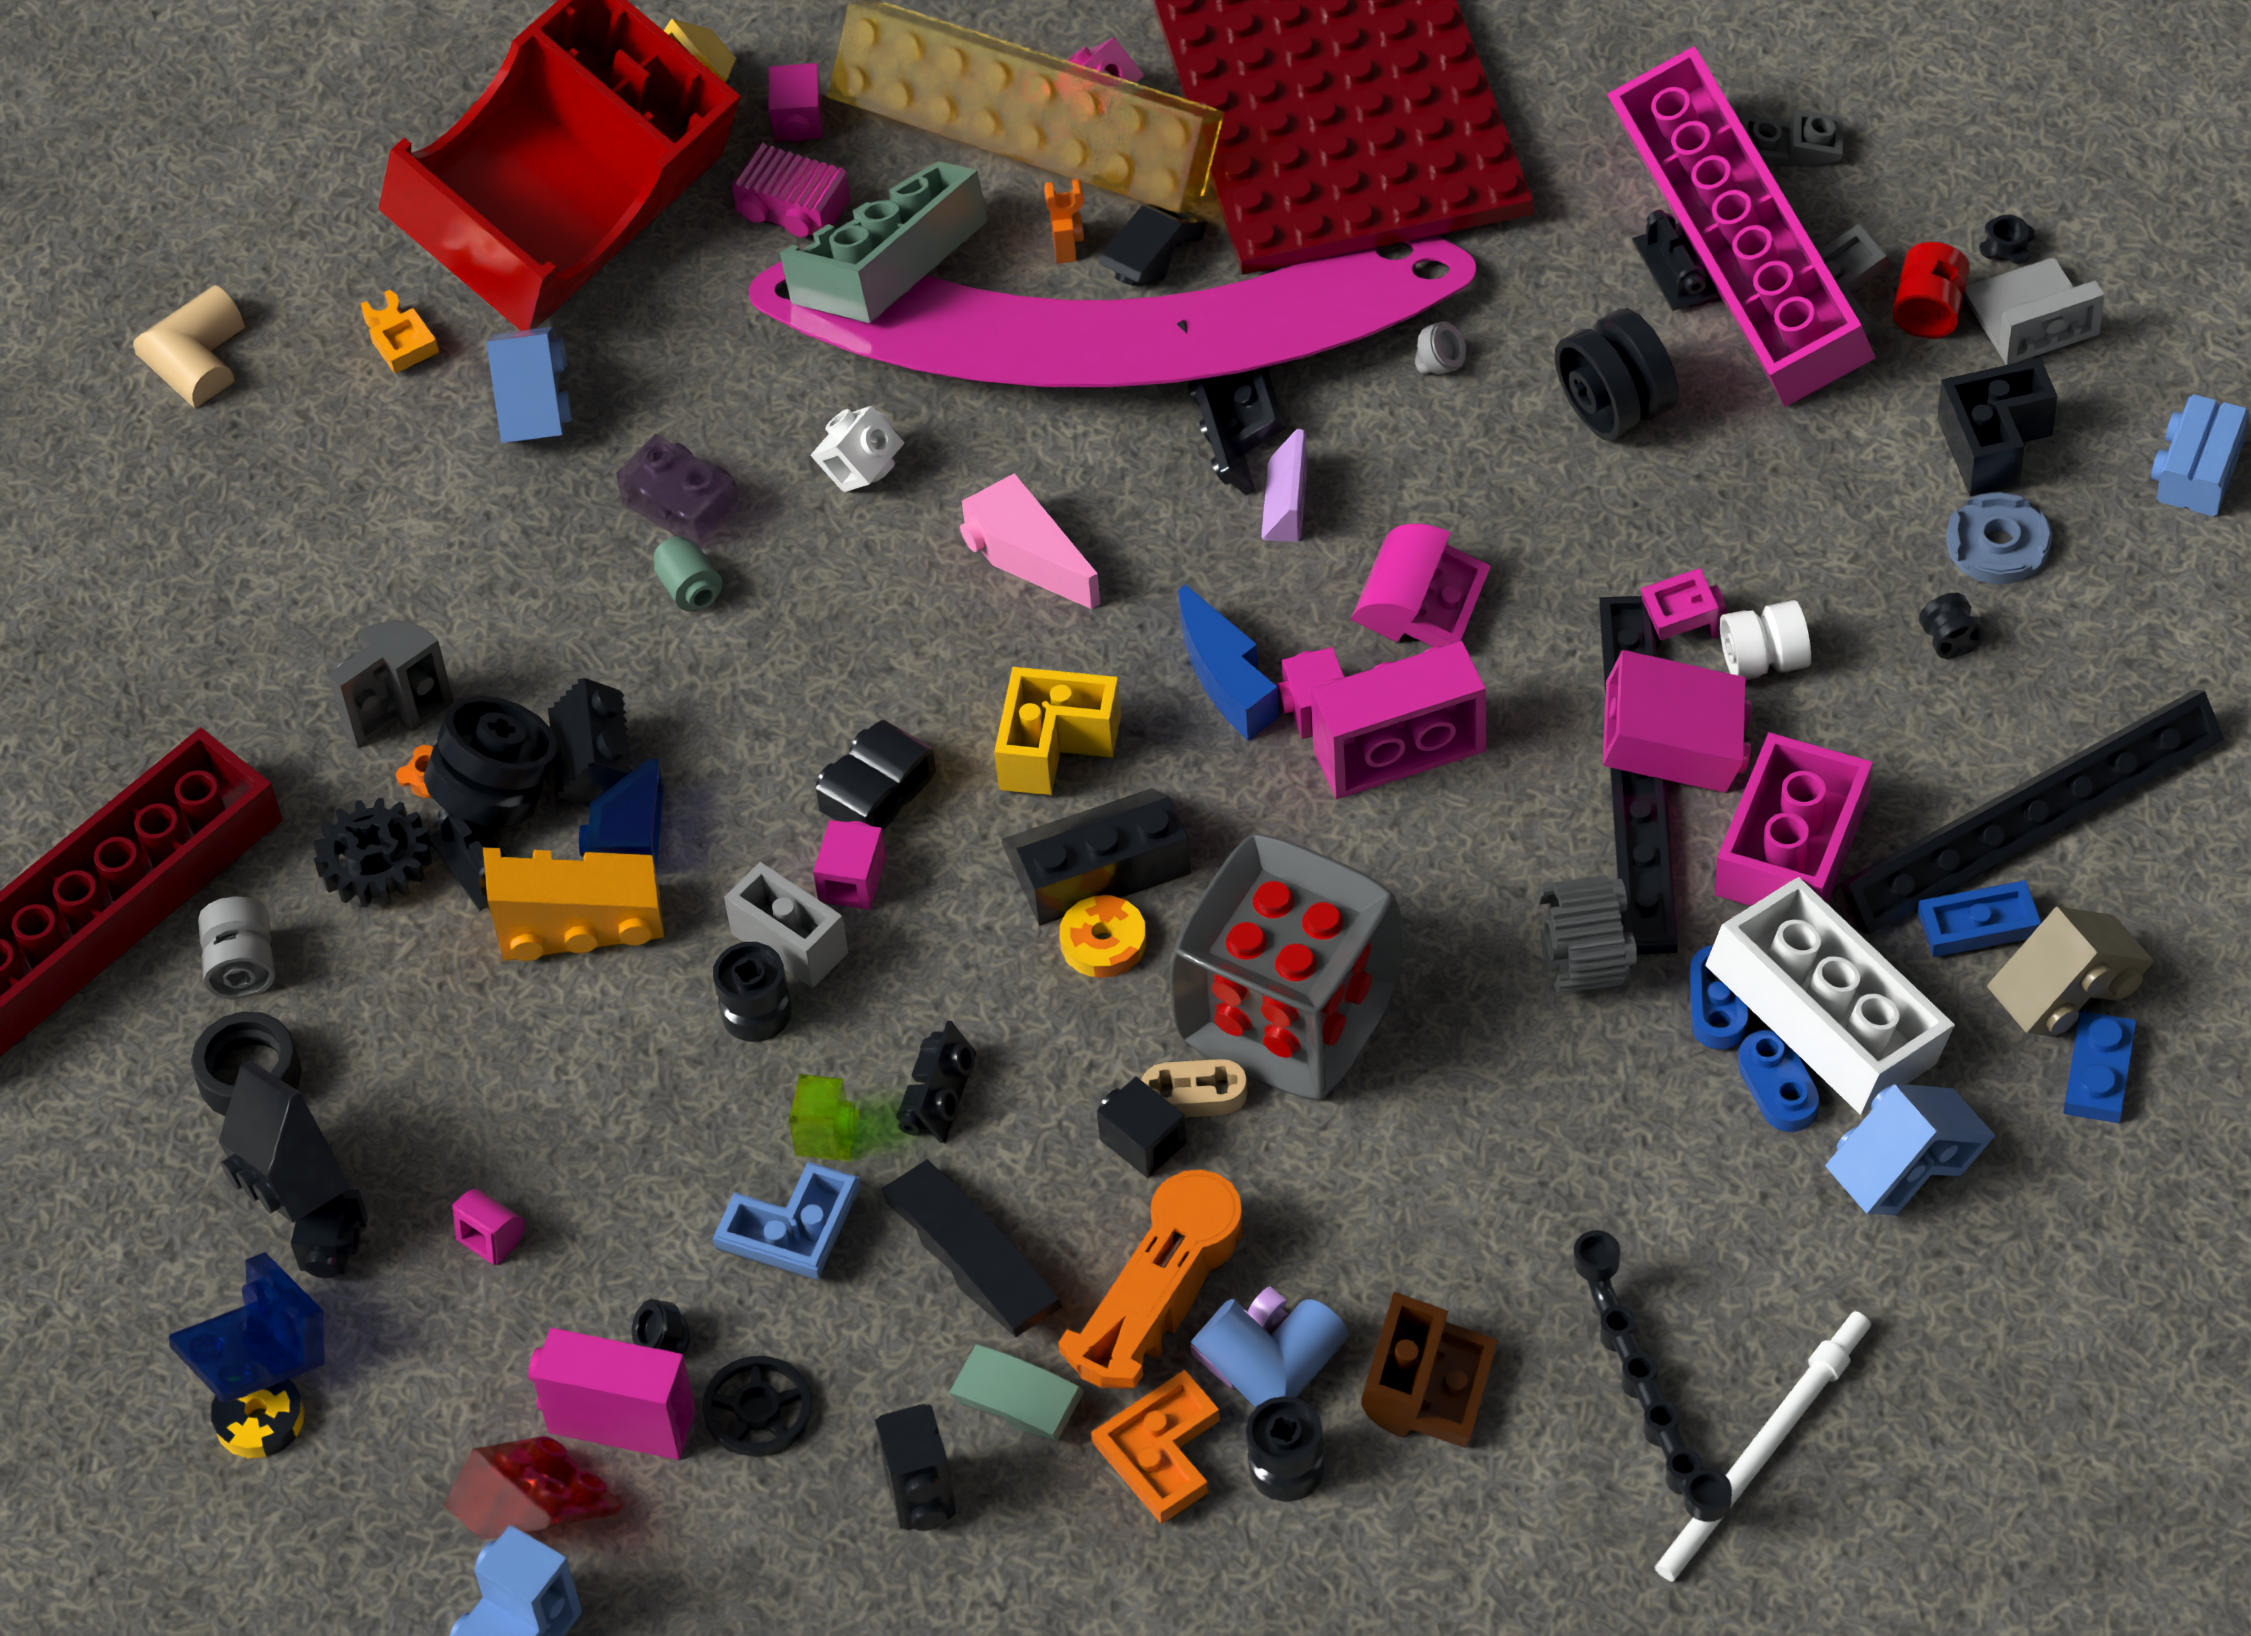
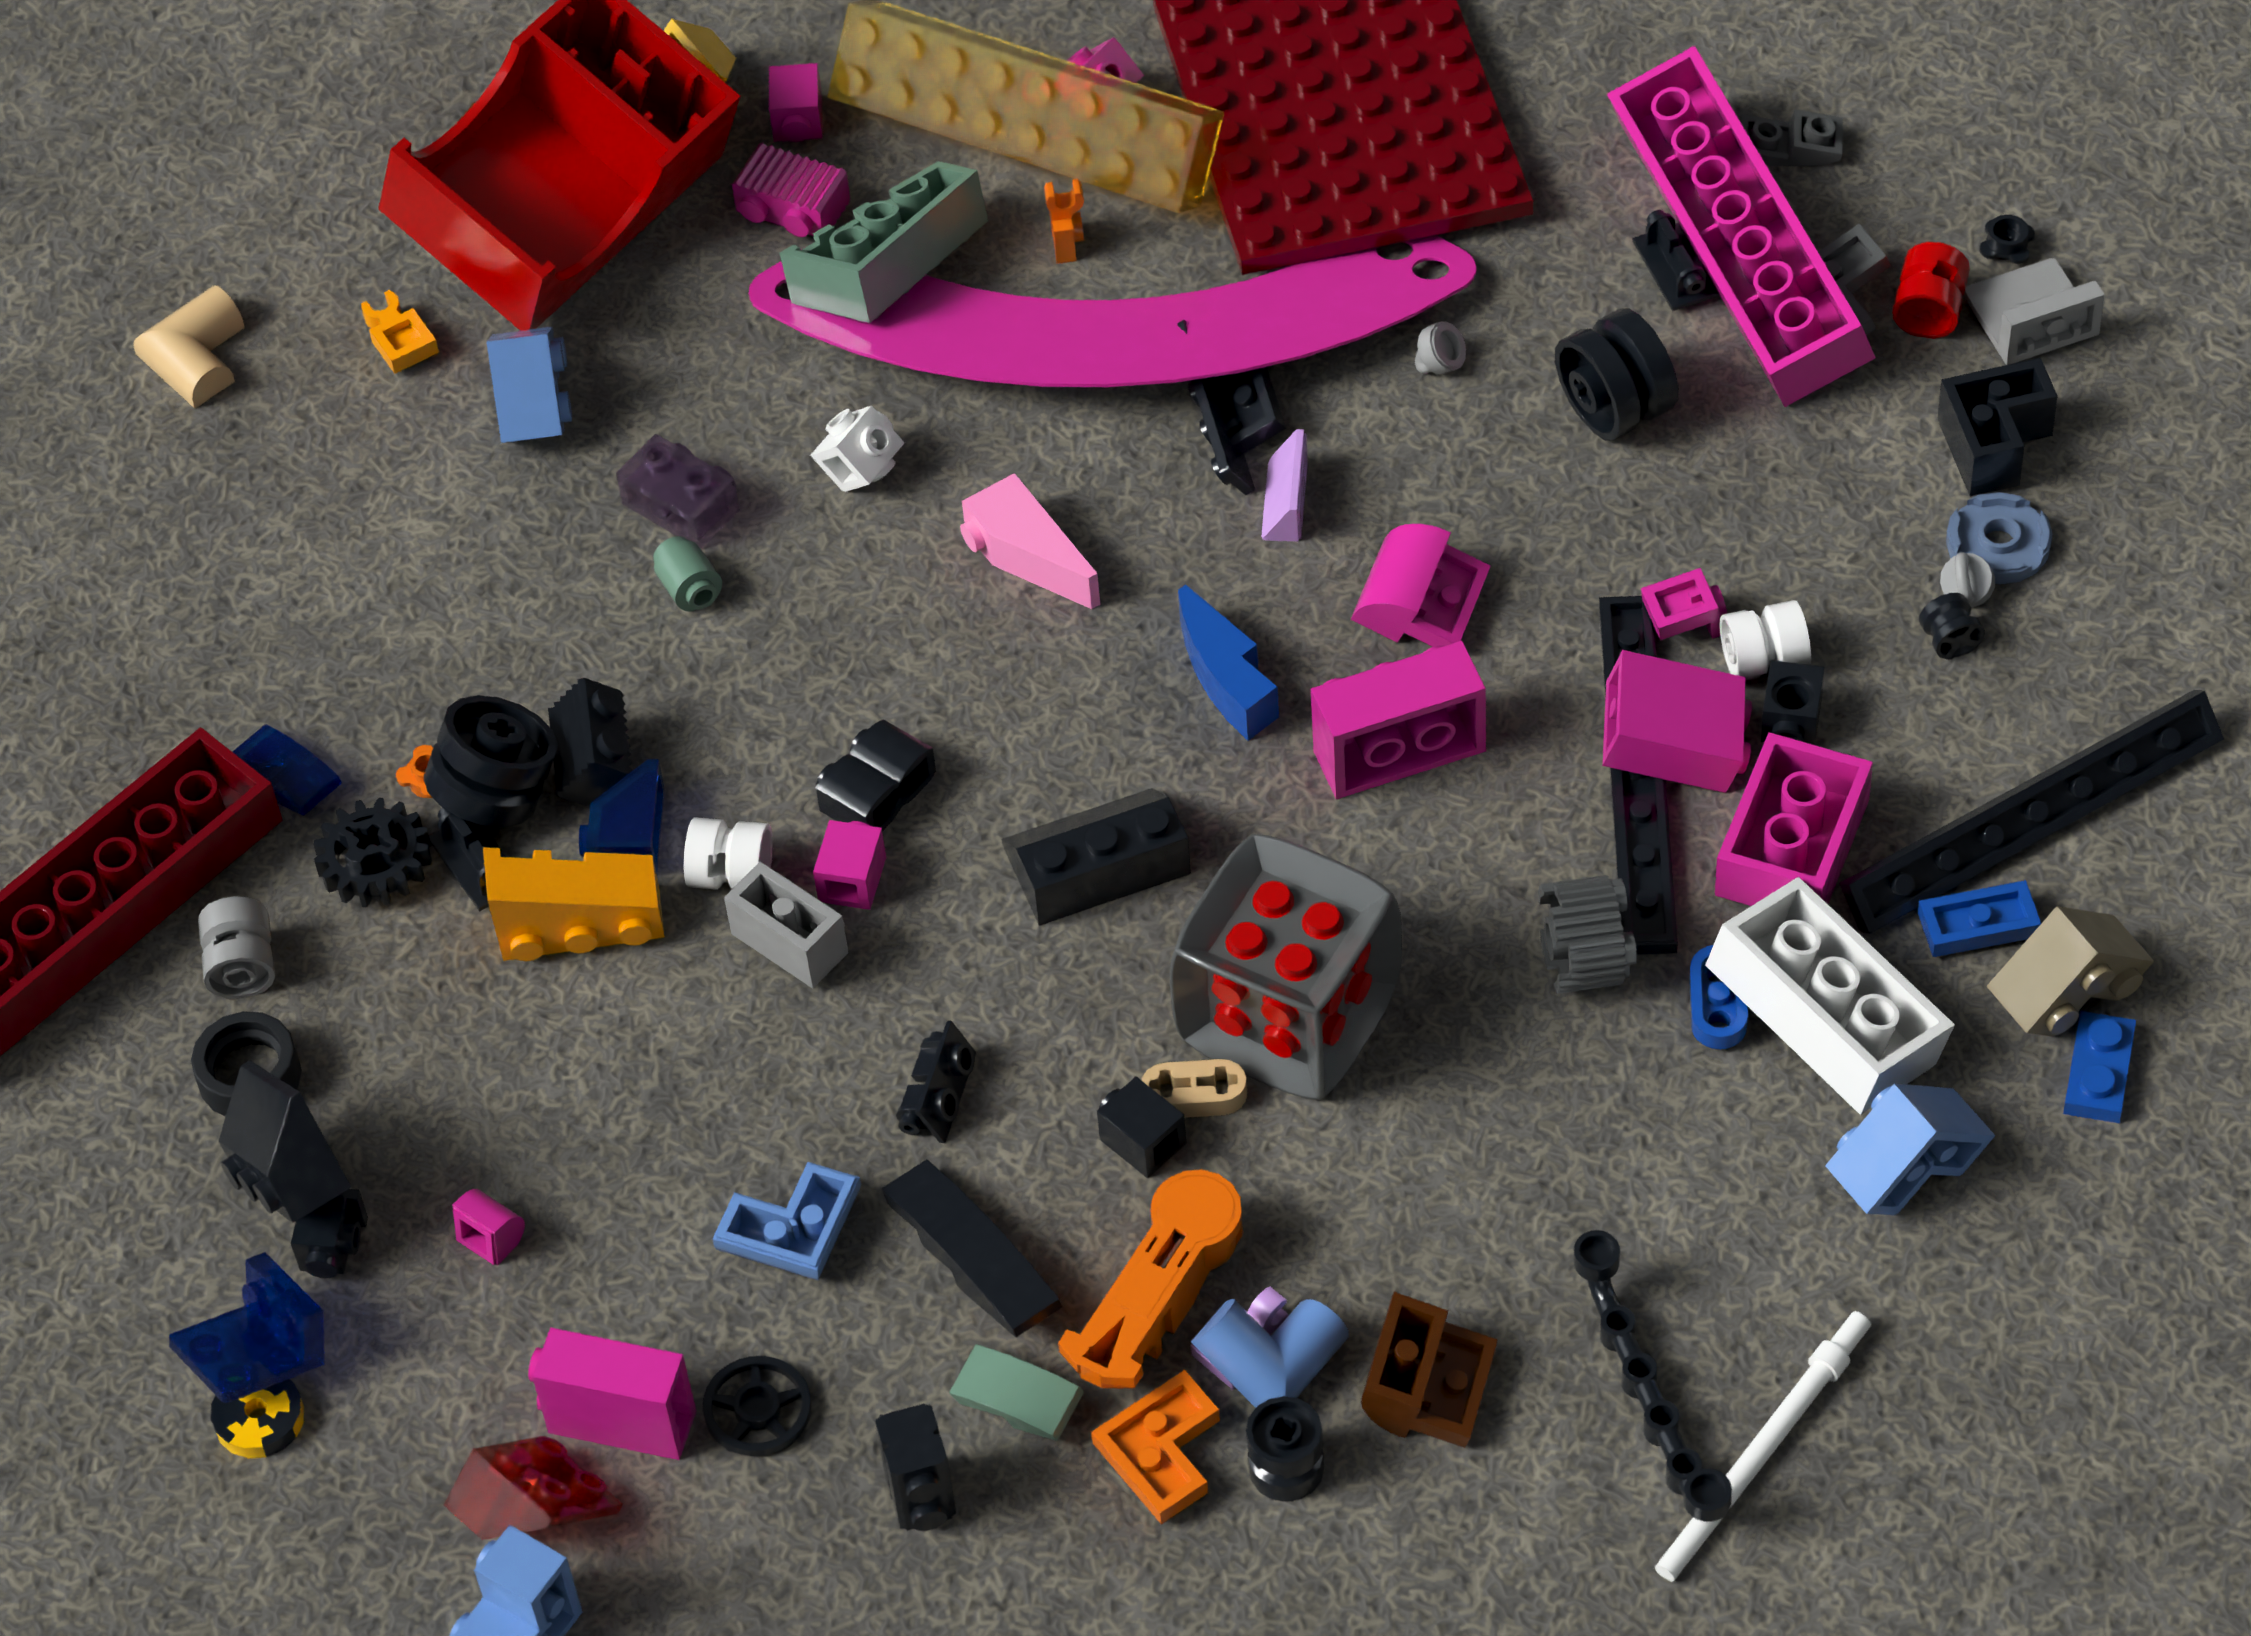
(295, 773): none -> clear blue slope
(390, 680): dark grey brick -> none
(661, 1327): black tile -> none
(708, 841): none -> white wheel
(752, 991): black wheel -> none
(823, 1119): clear neon green brick -> none
(1052, 715): yellow brick -> none
(1106, 956): yellow piece -> none
(1147, 243): black slope -> none
(1299, 676): dark pink brick -> none
(1775, 1076): blue plate -> none
(1793, 701): none -> black brick
(1969, 576): none -> light grey tile
(2201, 454): medium blue brick -> none

